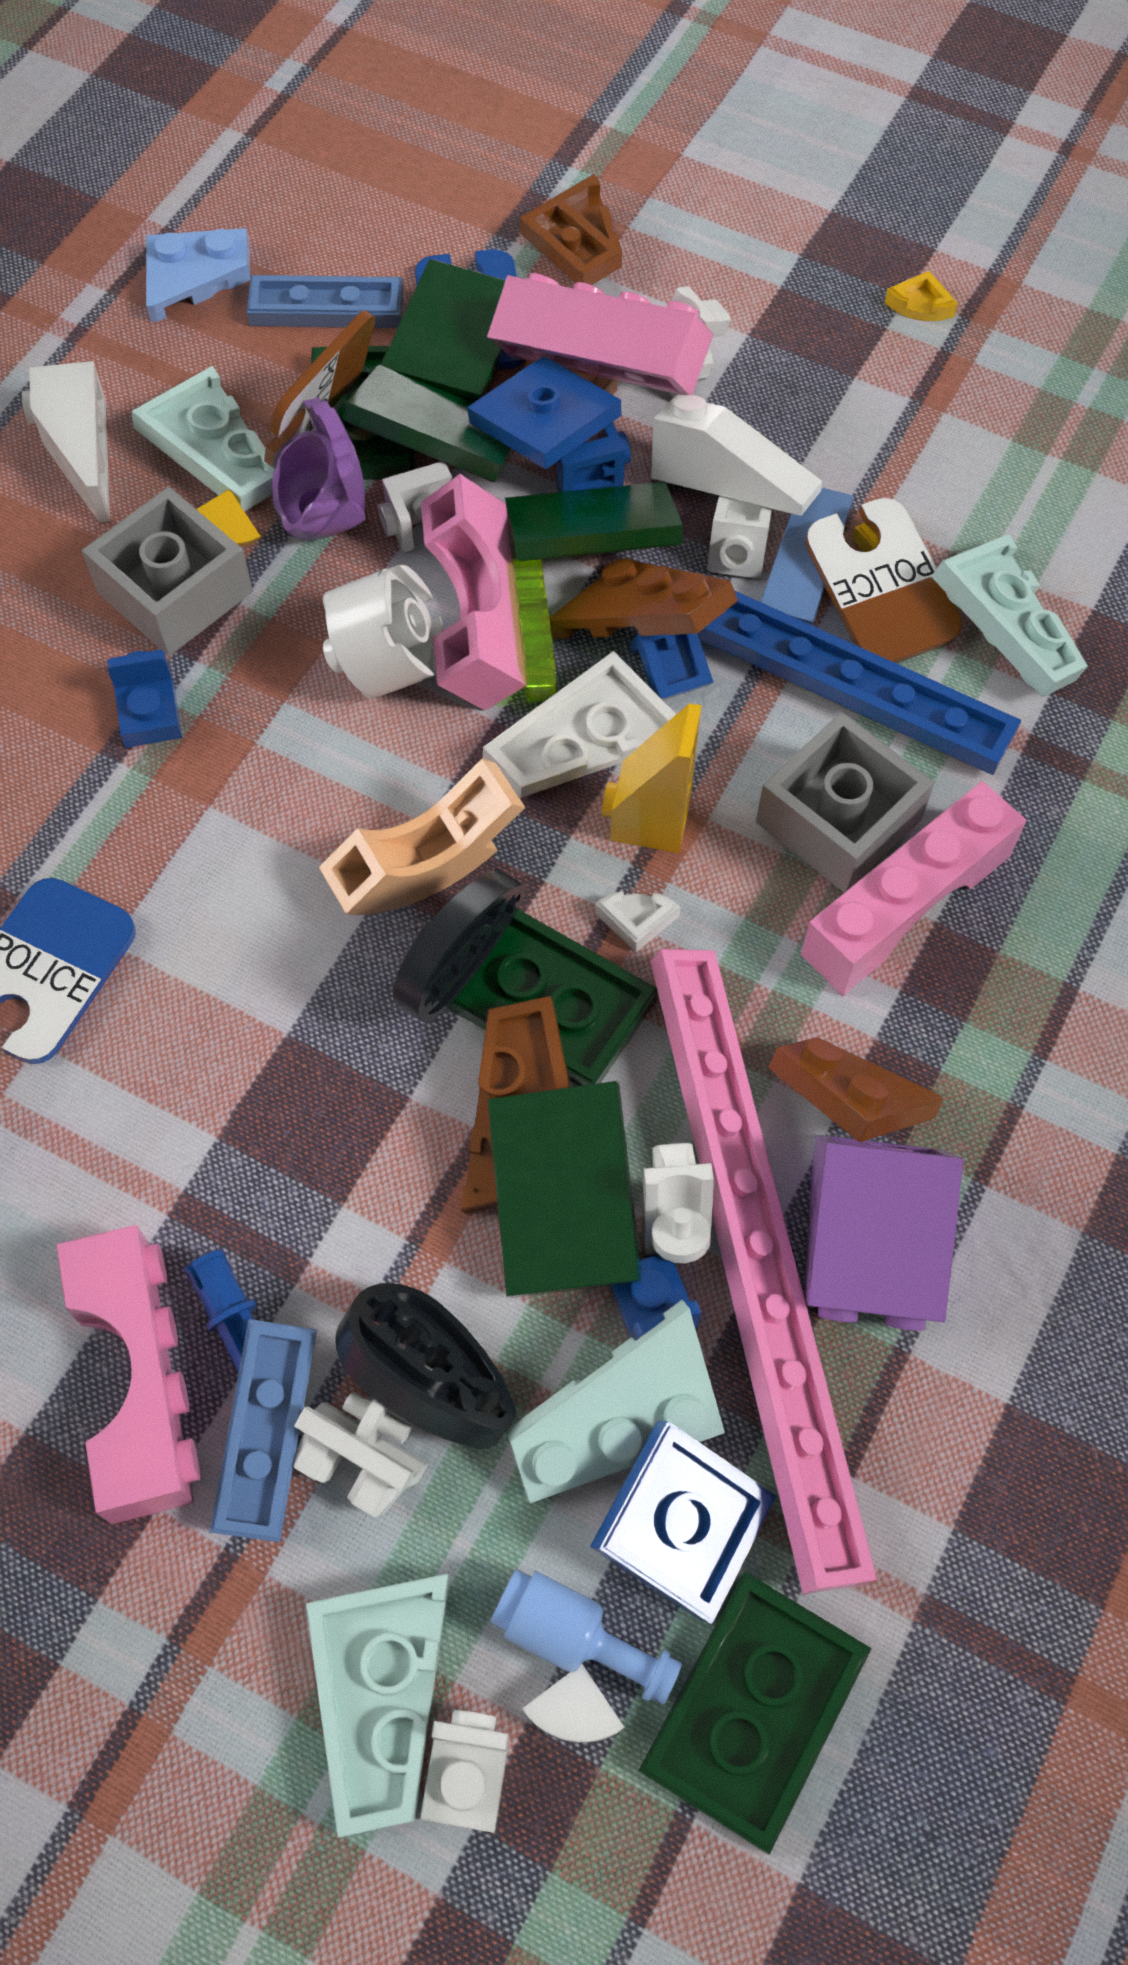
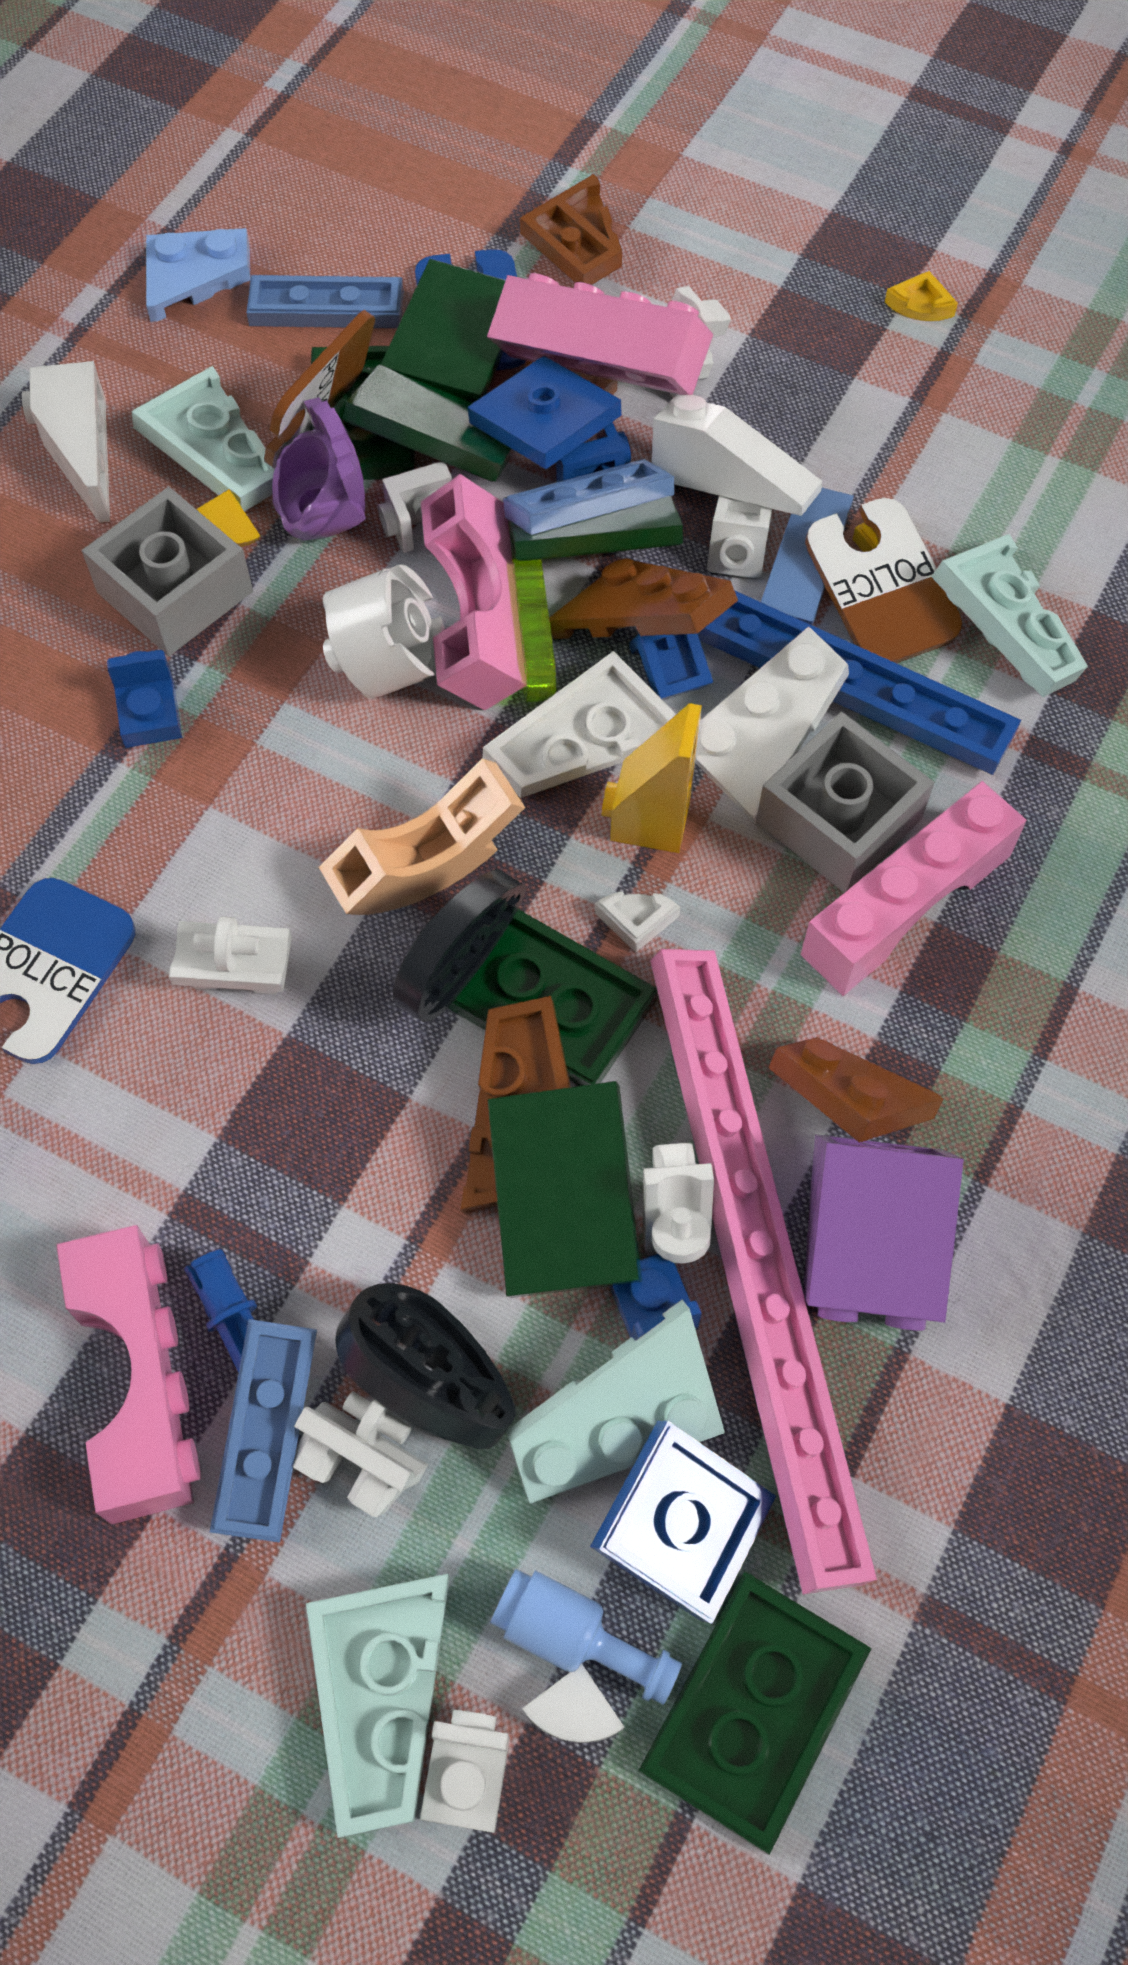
(230, 956): none -> white hips
(588, 496): none -> medium blue tile
(769, 718): none -> white wing

